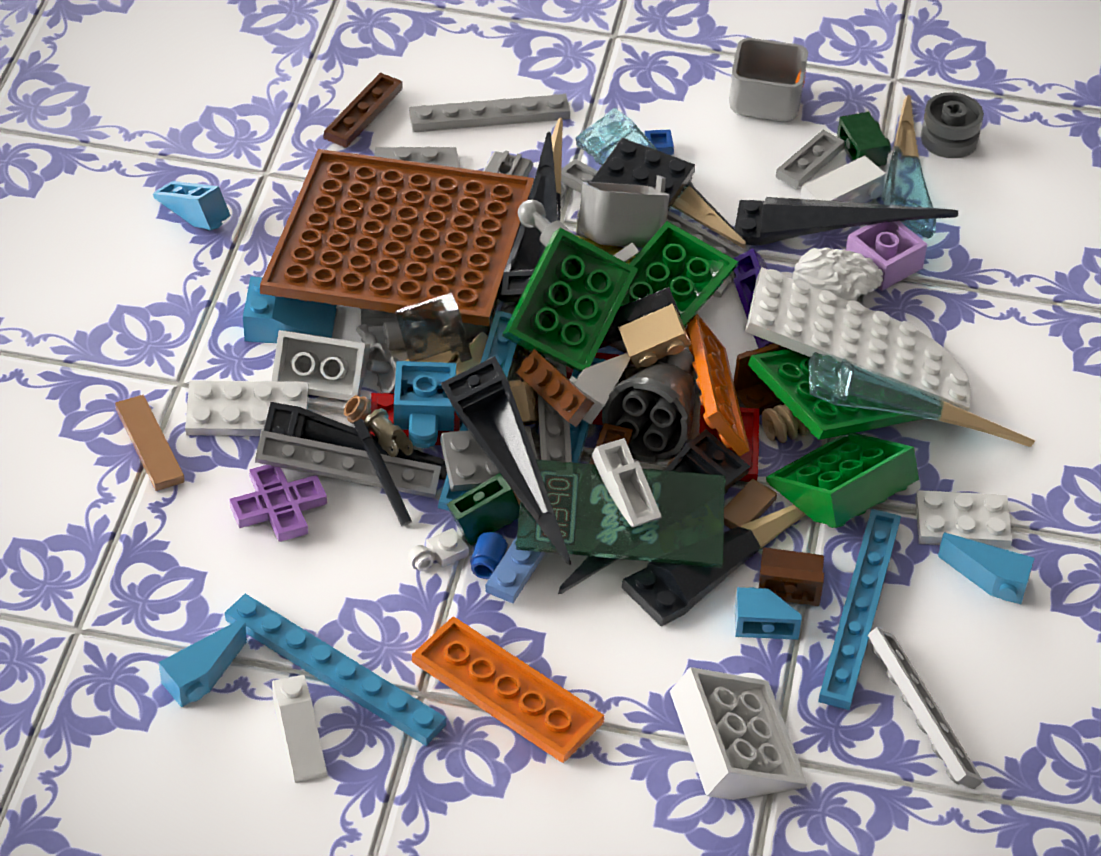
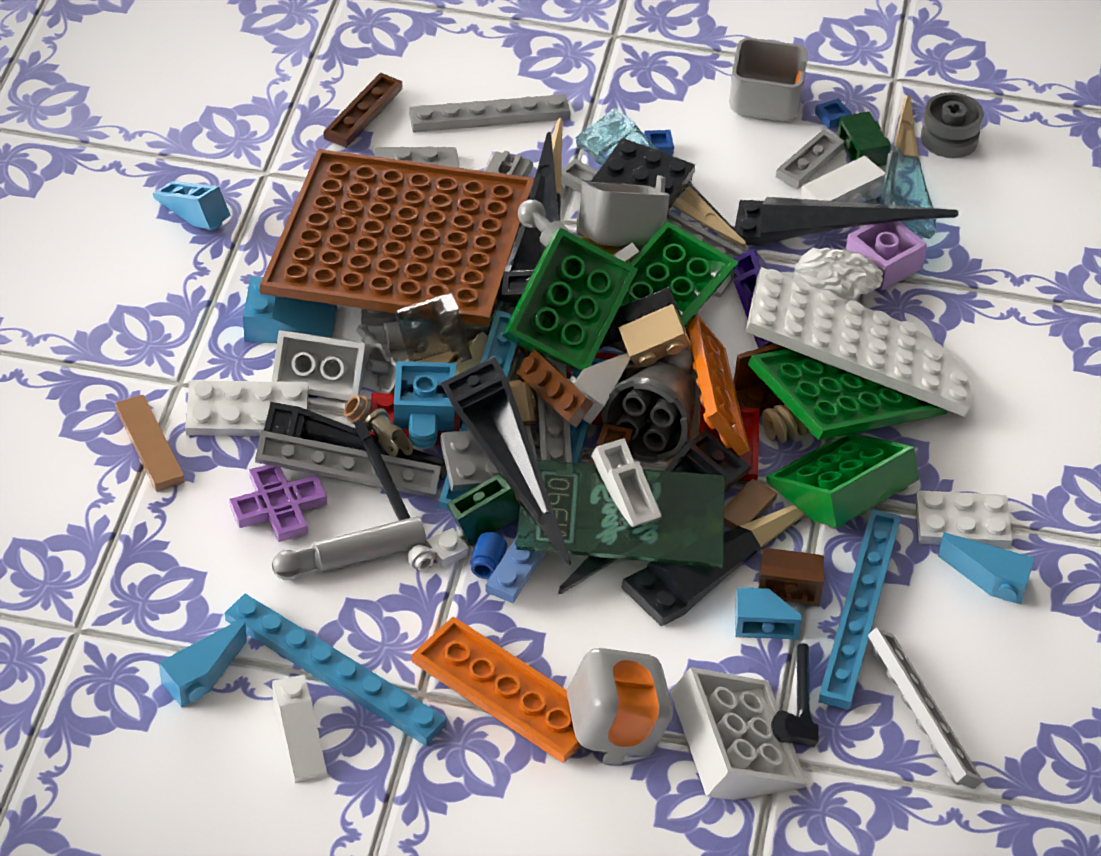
(351, 548): none -> light grey piece
(619, 703): none -> light grey piece
(798, 727): none -> black piece
(831, 111): none -> blue plate
(860, 387): clear light blue plate -> none

